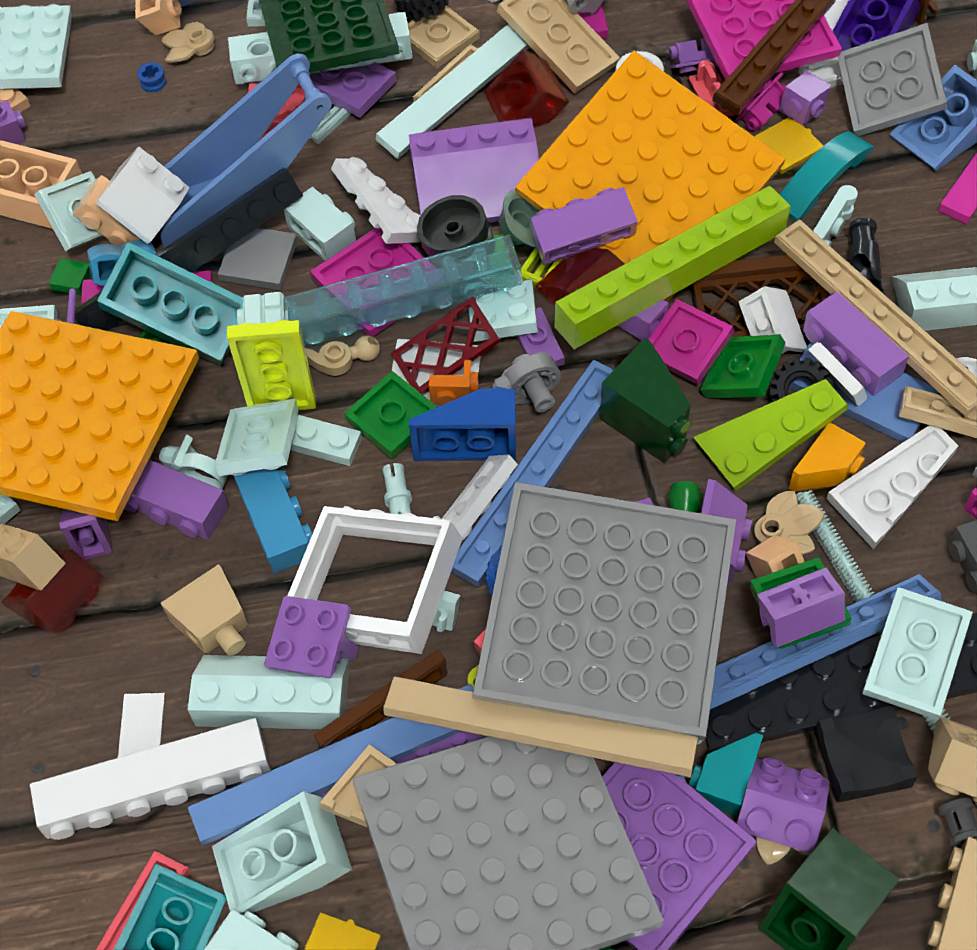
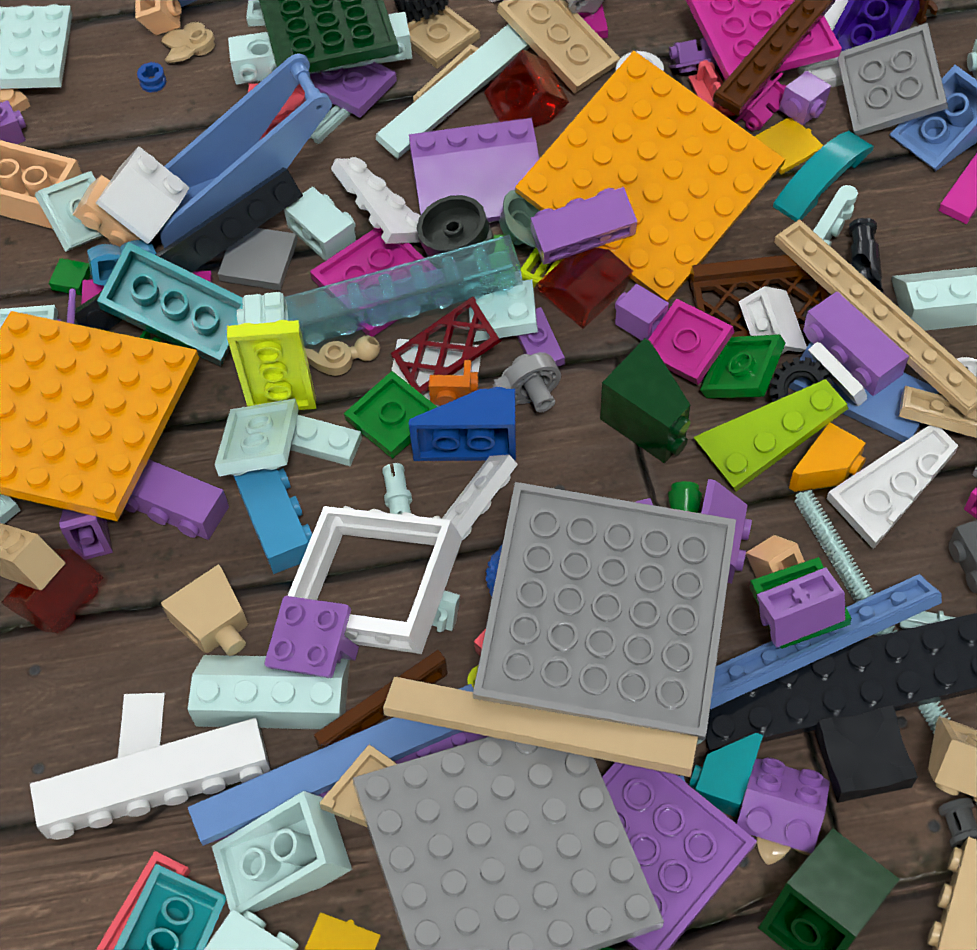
(187, 460): light aqua piece -> none
(536, 468): medium blue plate -> none
(670, 267): lime brick -> none
(792, 520): tan plate -> none
(917, 653): light aqua plate -> none

